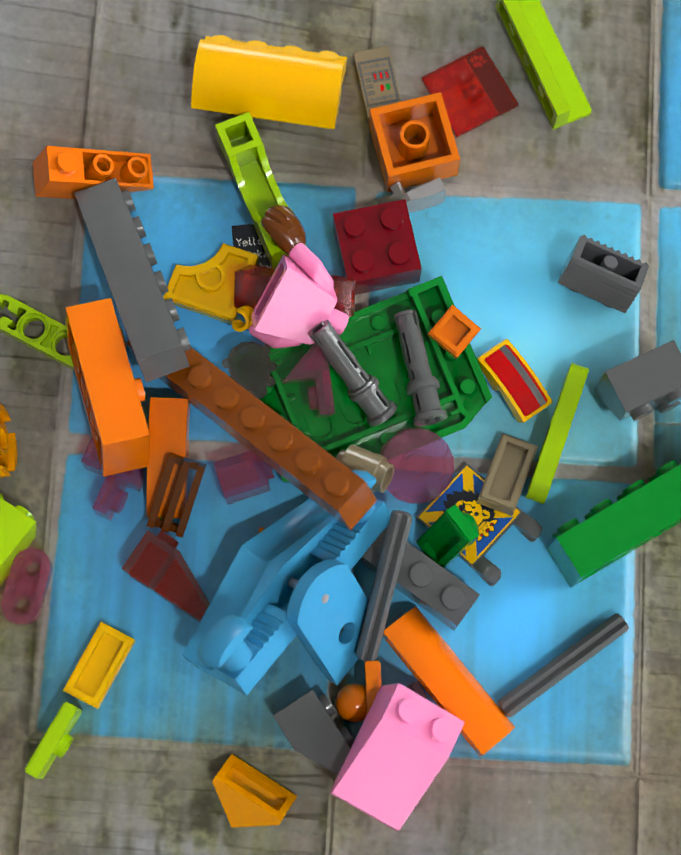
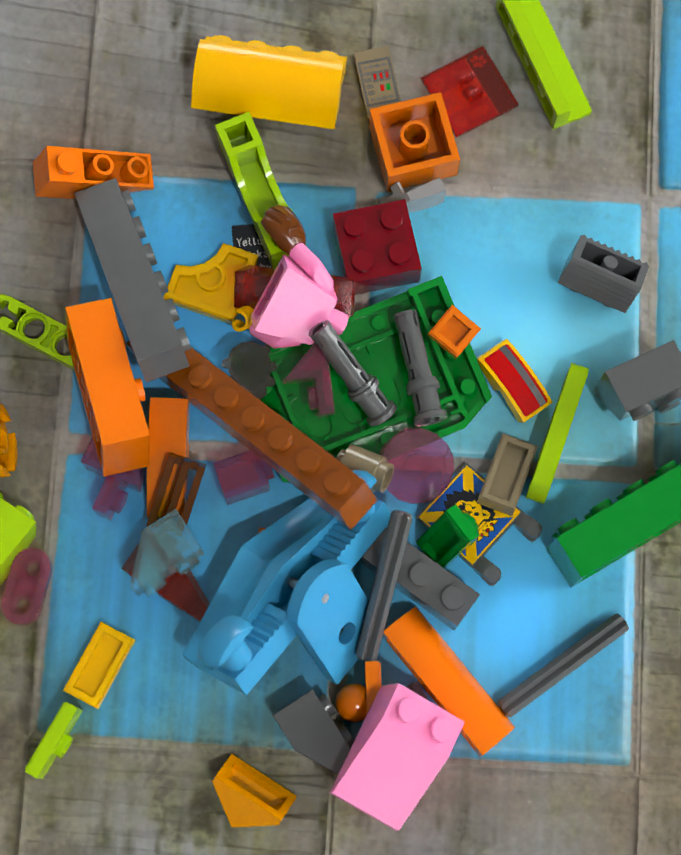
(163, 550): none -> clear light blue slope

